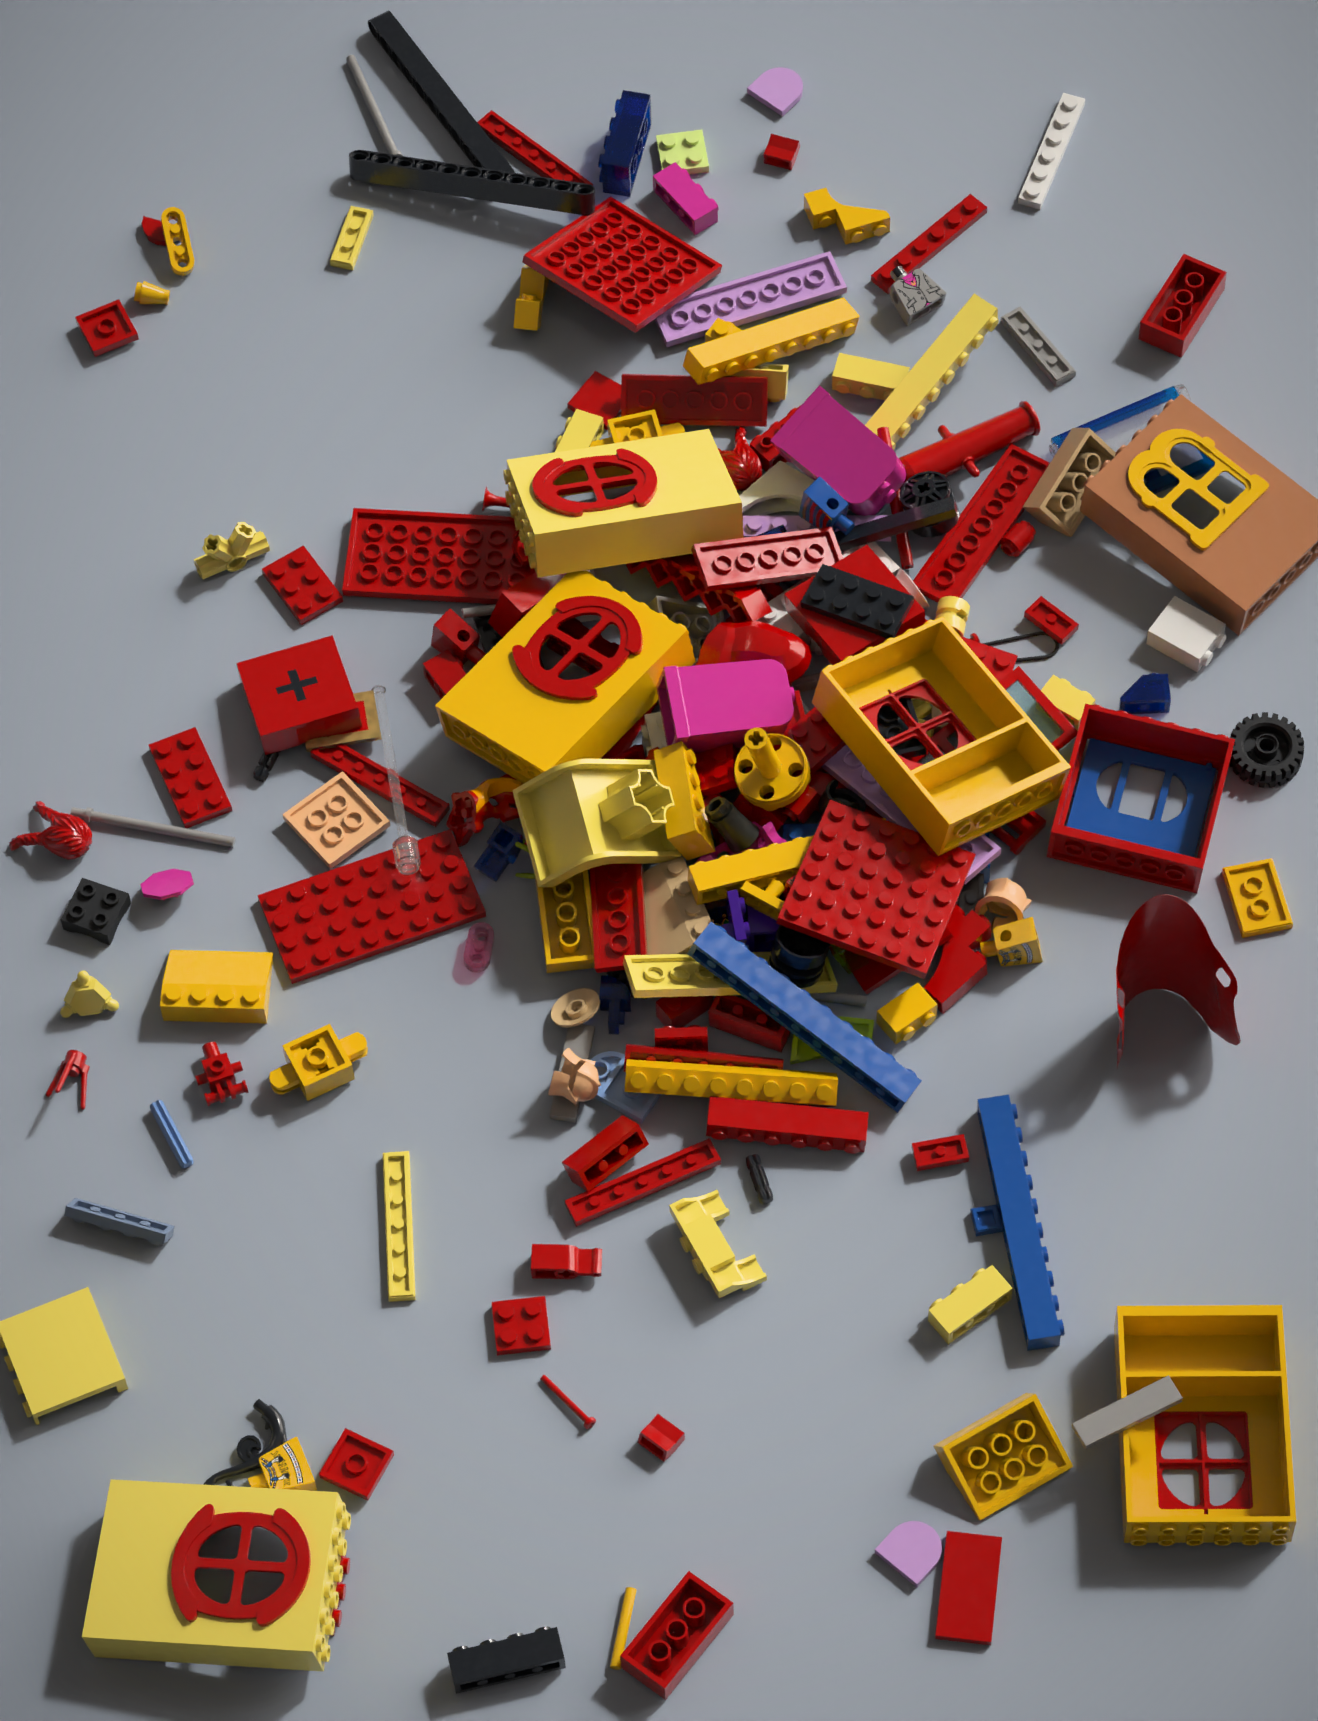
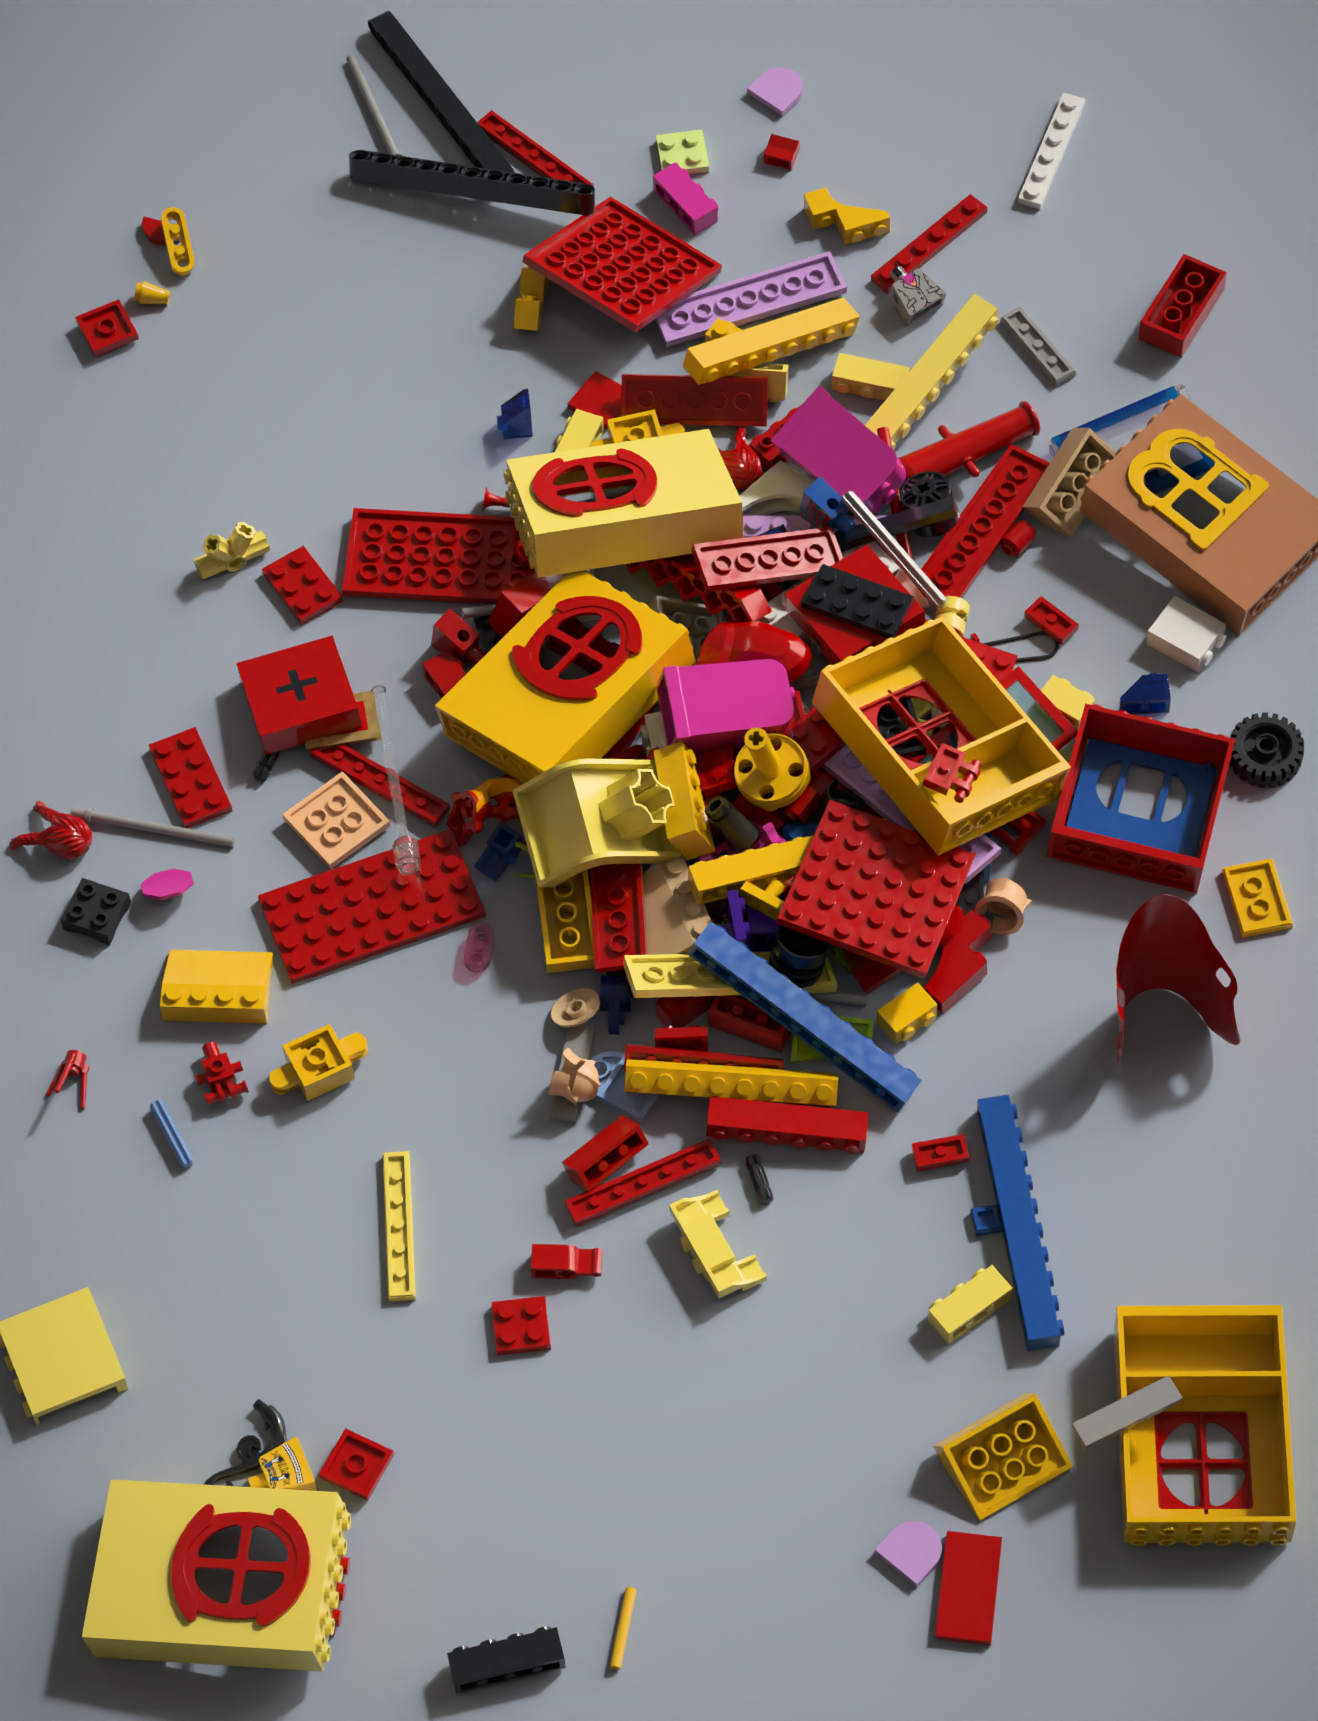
(87, 997): light yellow rock -> none
(113, 1219): sand blue plate -> none
(351, 238): light yellow tile -> none
(516, 417): none -> clear blue slope
(588, 1422): red piece -> none
(626, 143): clear blue brick -> none
(661, 1437): red piece -> none
(677, 1635): red brick -> none
(894, 549): none -> light grey axle
(944, 769): none -> plate
(1014, 943): yellow torso -> none

